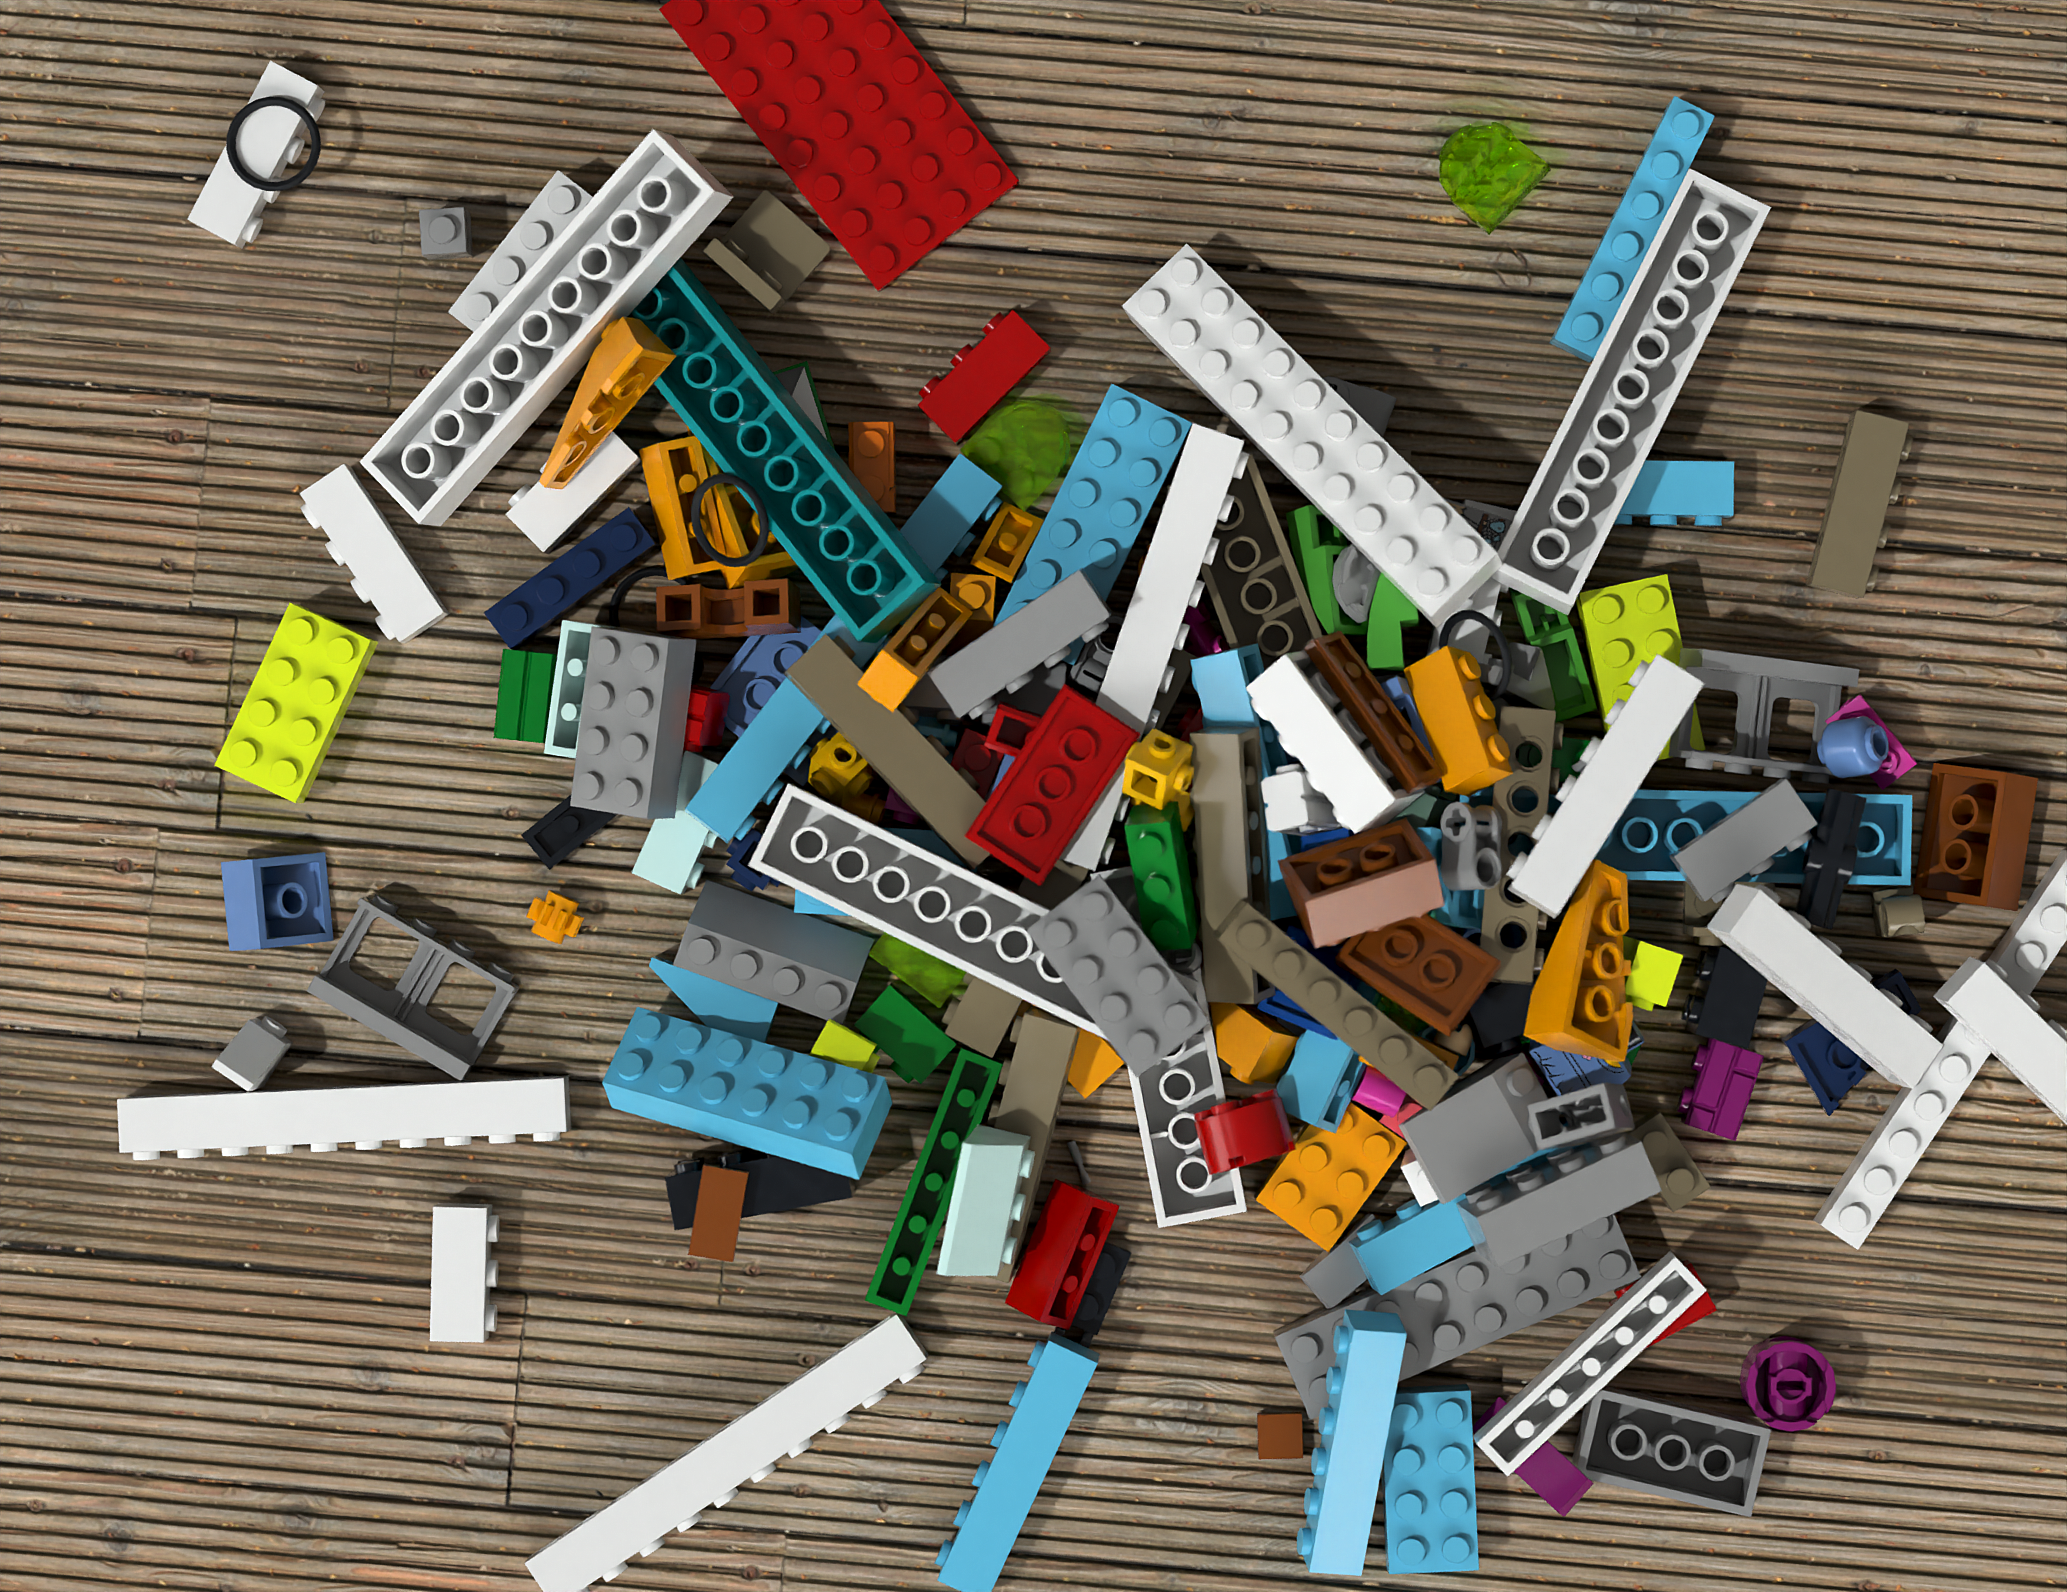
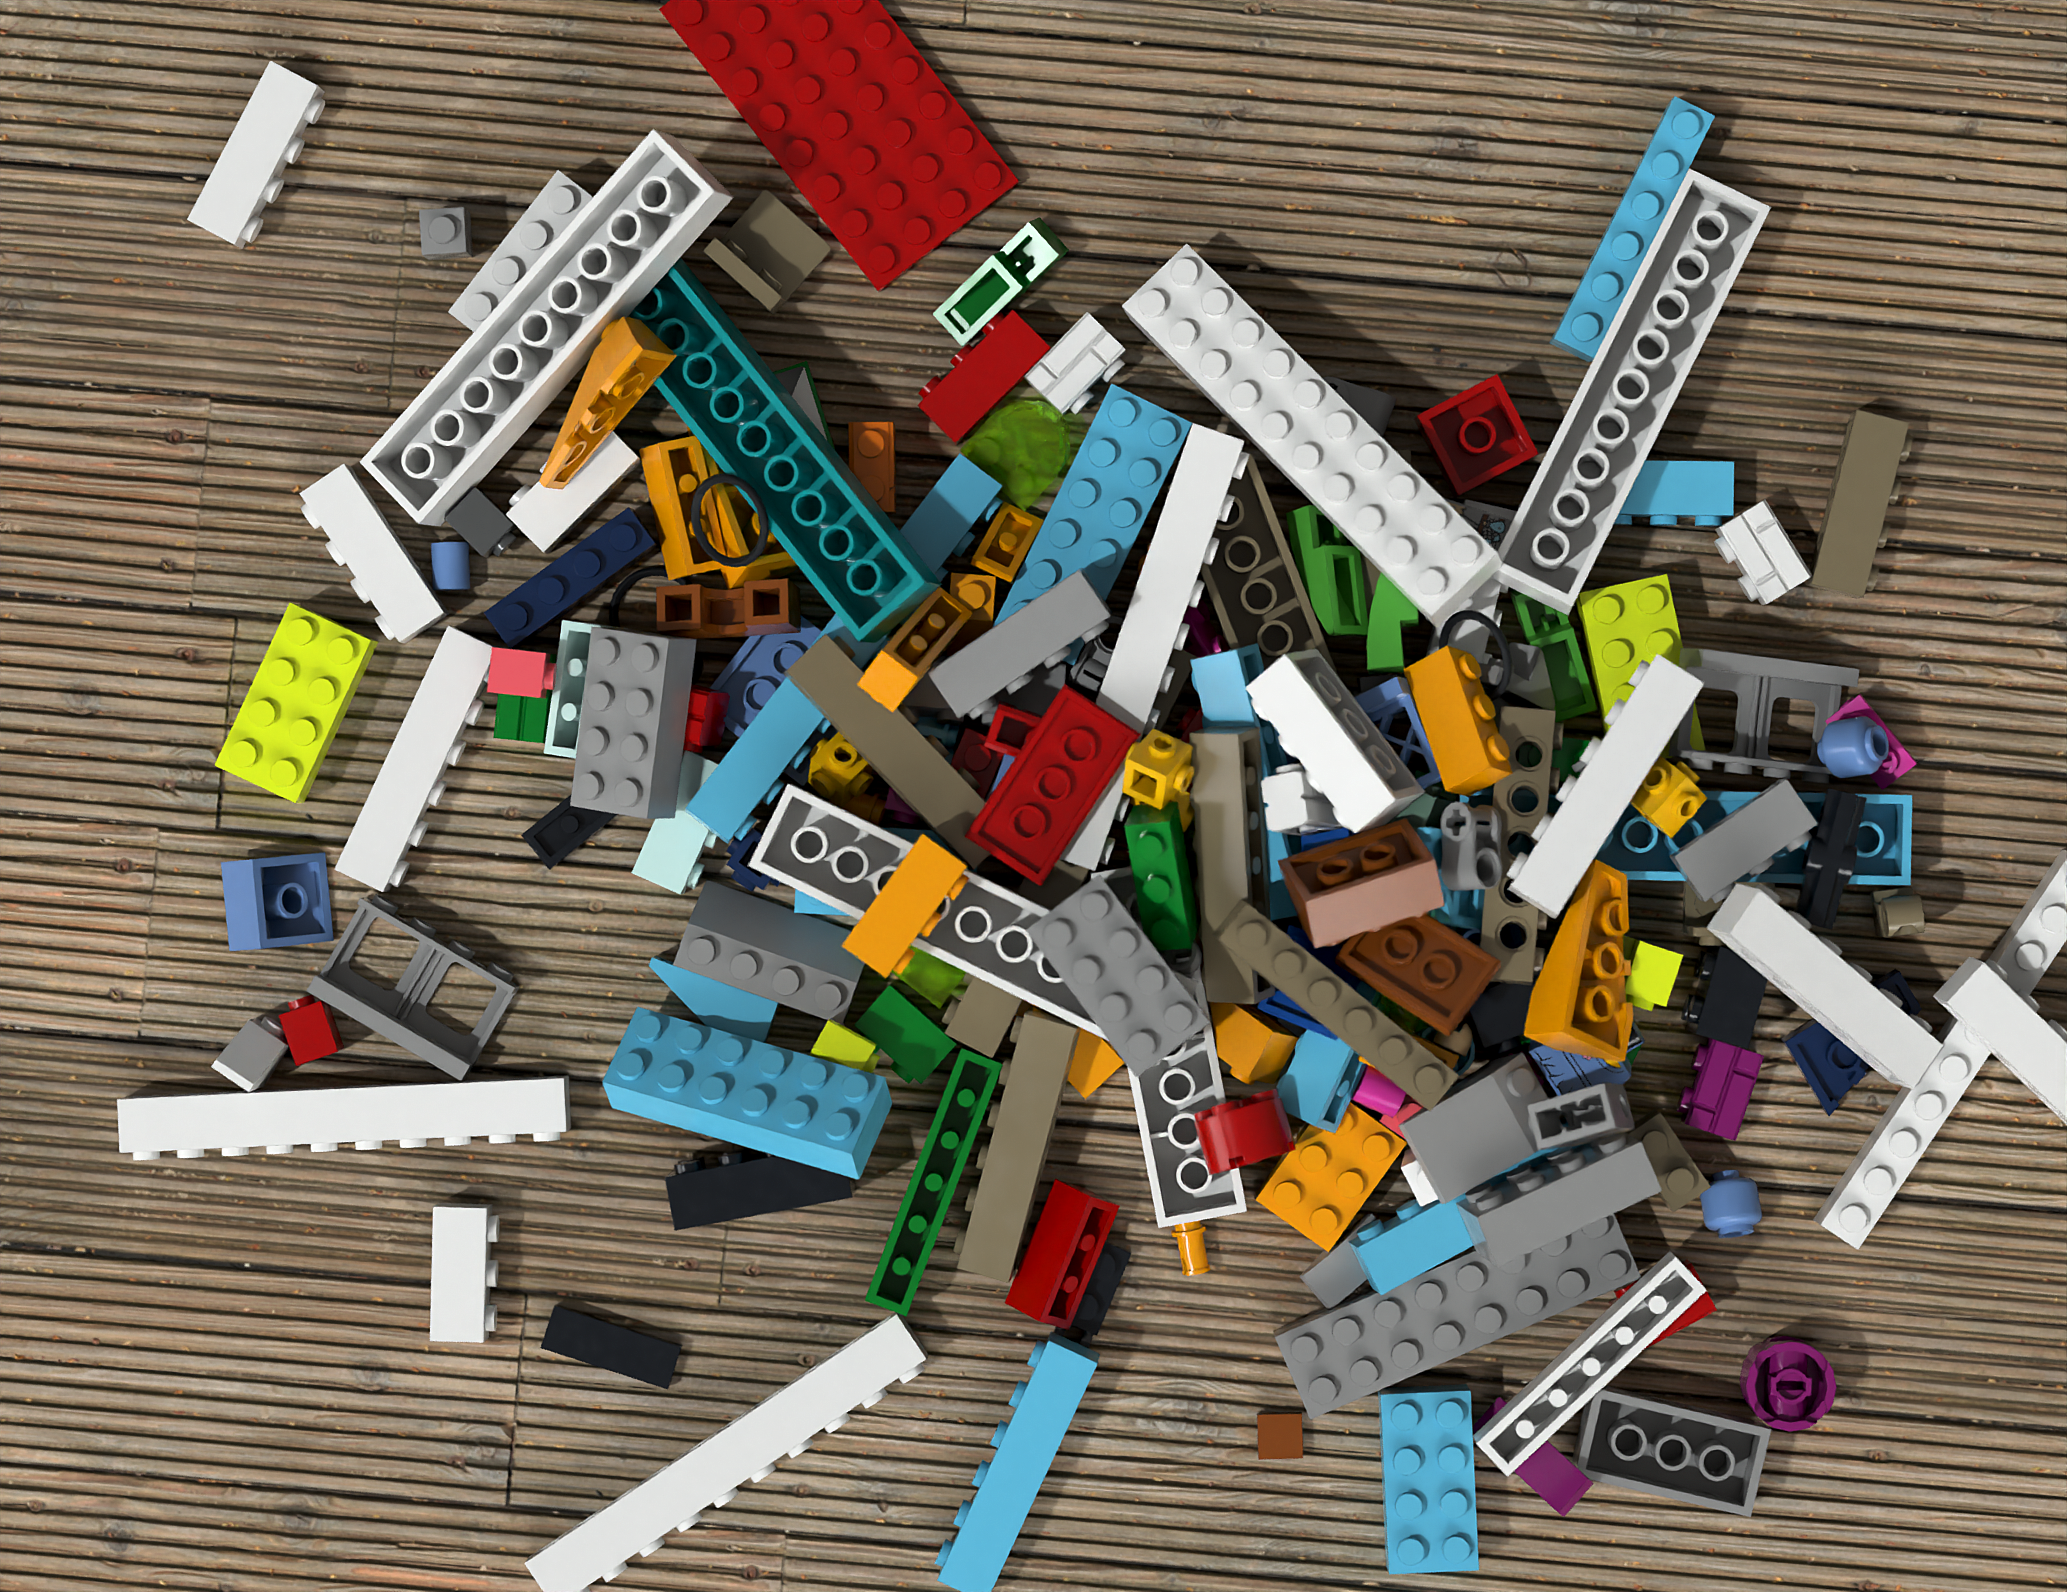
(310, 1030): none -> red brick
(315, 146): black tyre -> none
(418, 761): none -> white brick
(450, 566): none -> medium blue piece
(482, 524): none -> dark grey brick
(521, 673): none -> coral brick
(555, 917): light orange gear -> none
(611, 1346): none -> black tile
(718, 1213): dark orange tile -> none
(907, 907): none -> light orange brick
(985, 1203): light aqua slope -> none
(1000, 281): none -> green slope
(1076, 365): none -> white brick
(1078, 1161): light grey piece -> none
(1191, 1247): none -> light orange pin
(1351, 1442): medium azure brick -> none
(1354, 582): light grey tile -> none
(1374, 711): dark orange tile -> none
(1476, 436): none -> red brick
(1488, 172): clear neon green slope -> none
(1668, 796): none -> yellow brick
(1731, 1204): none -> medium blue head
(1761, 553): none -> white brick
(1975, 836): dark orange slope -> none

